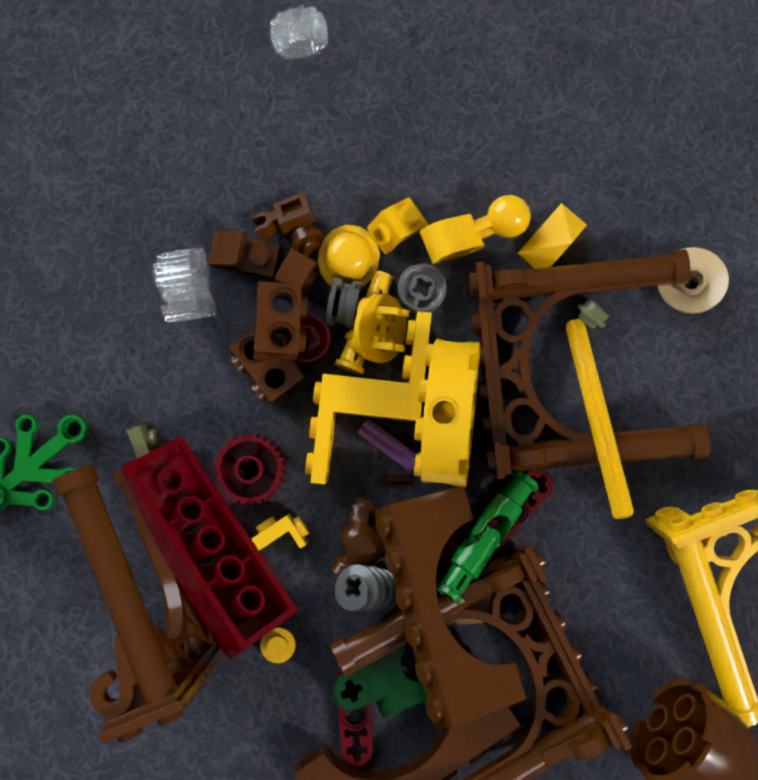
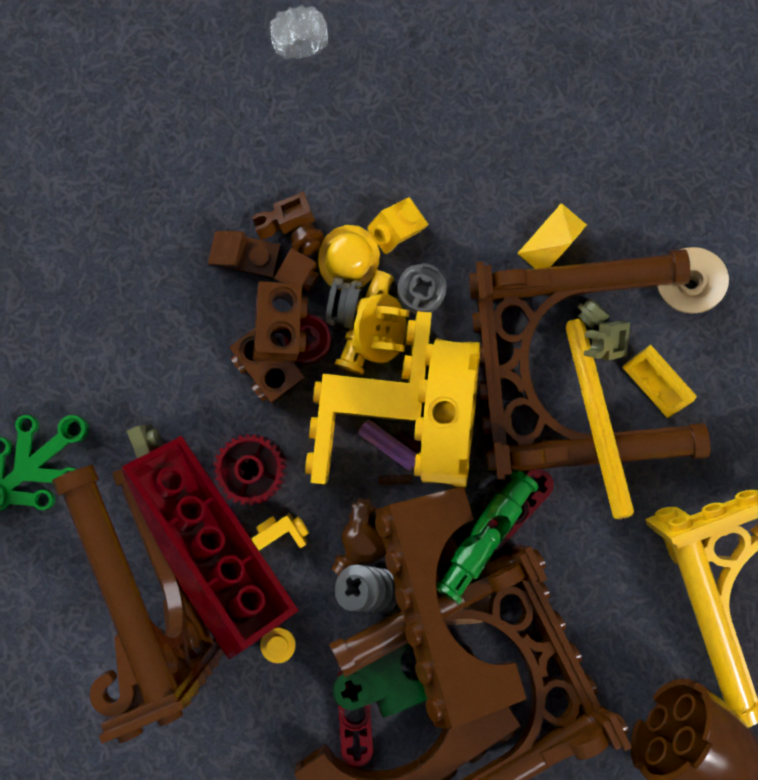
(184, 285): clear brick -> none
(463, 235): yellow beam -> none
(610, 340): none -> olive plate
(659, 381): none -> yellow plate

